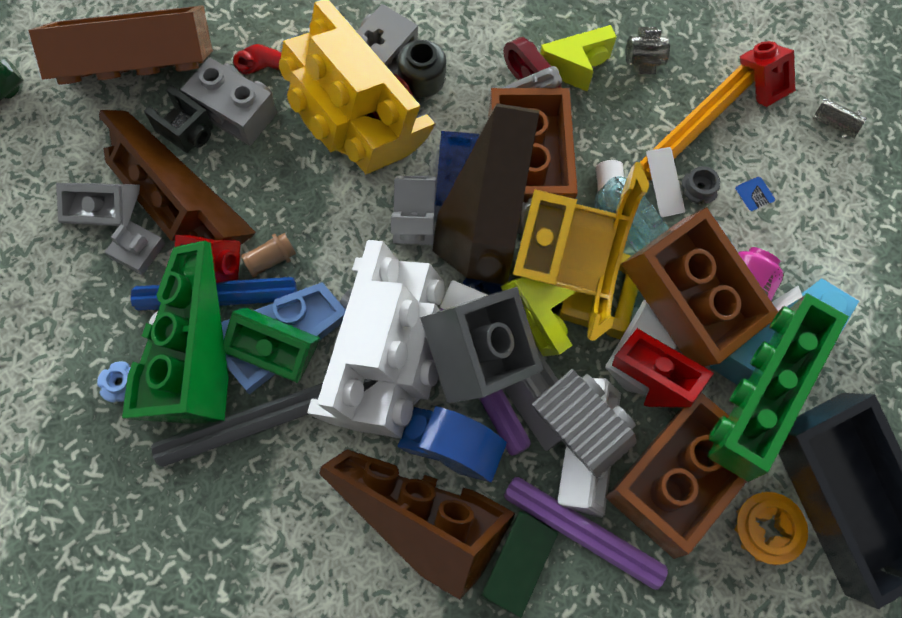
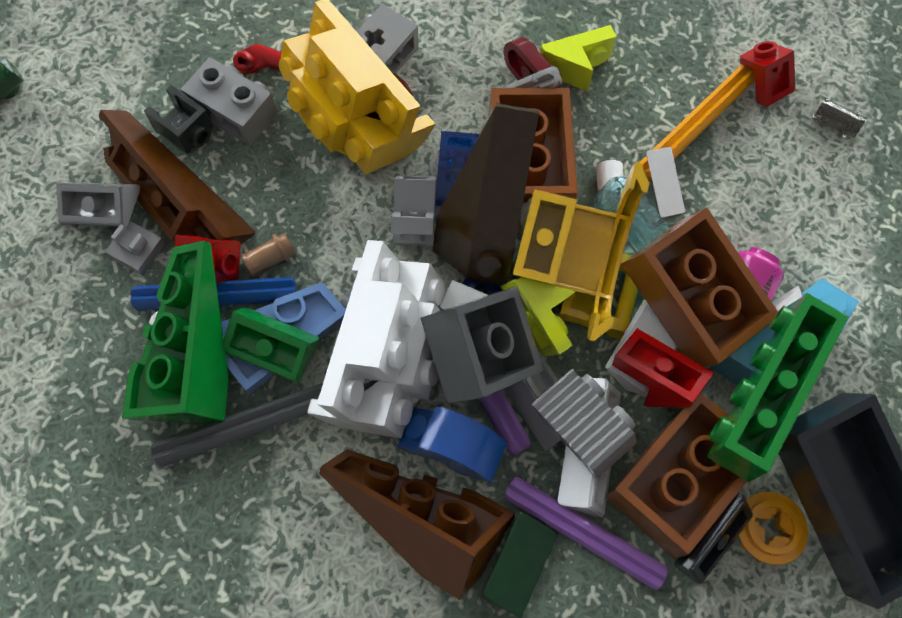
(107, 379): light blue plate -> none
(121, 44): dark orange piece -> none
(422, 67): pearl dark grey head -> none
(647, 50): clear smoke gear -> none
(706, 177): dark grey plate -> none
(716, 540): none -> black slope
(755, 193): blue sticker -> none

